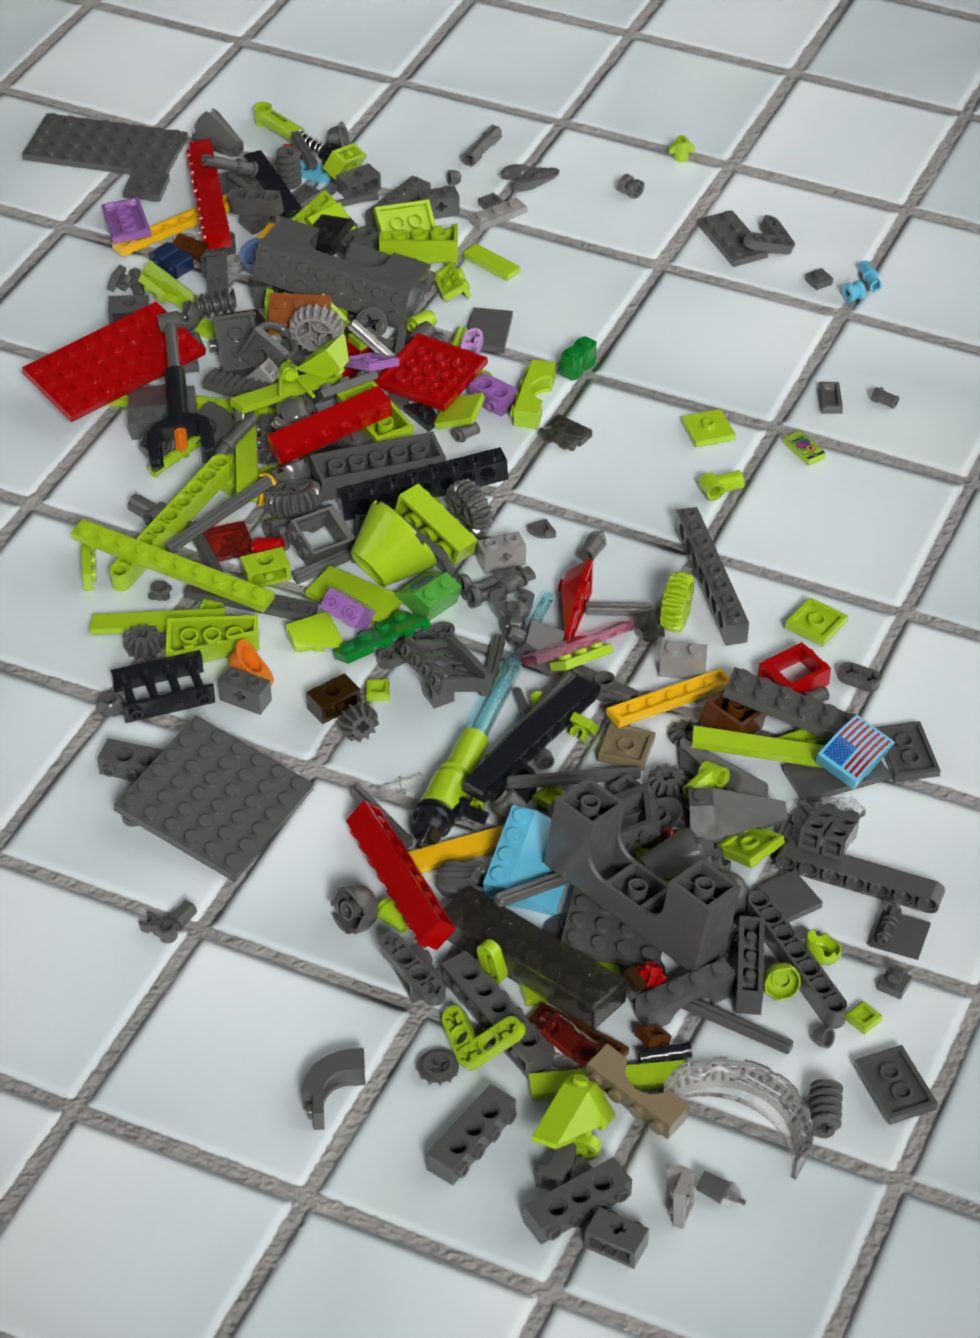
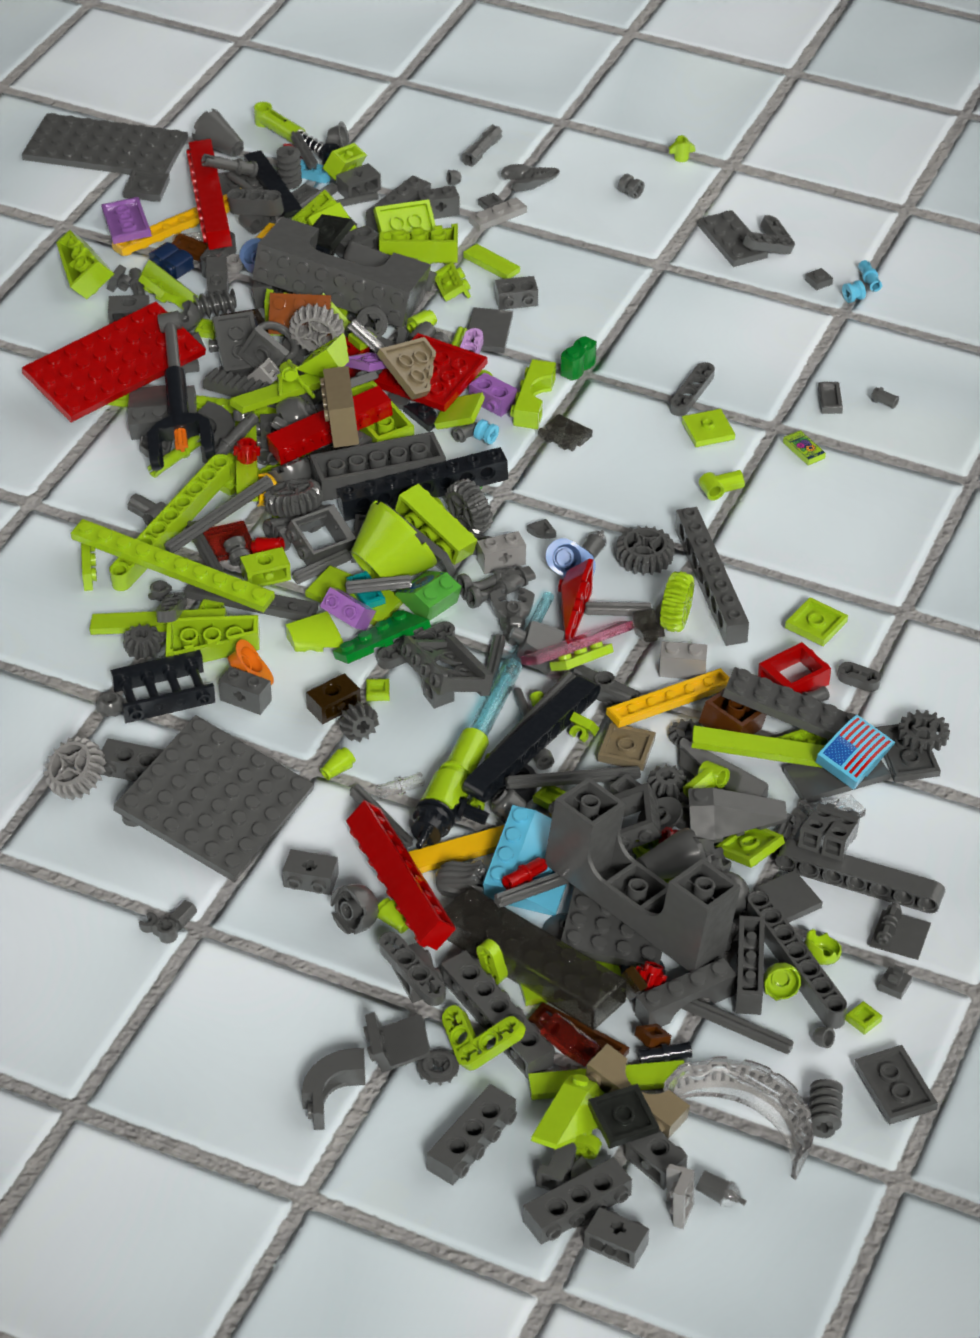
(83, 267): none -> lime wedge
(87, 760): none -> light grey gear
(171, 607): none -> dark grey beam
(236, 548): none -> dark grey wheel
(246, 450): none -> red gear
(310, 872): none -> dark grey brick
(338, 763): none -> lime cone
(339, 406): none -> dark tan wedge
(370, 599): none -> teal tile
(378, 584): none -> dark grey axle
(396, 1042): none -> dark grey bracket
(410, 365): none -> dark tan plate
(485, 431): none -> medium azure wheel
(516, 292): none -> dark grey brick
(524, 873): none -> red axle
(566, 554): none -> medium blue piece
(623, 1116): none -> pearl dark grey plate
(645, 550): none -> dark grey gear
(653, 1155): none -> dark grey brick
(688, 387): none -> dark grey beam
(923, 731): none -> dark grey gear

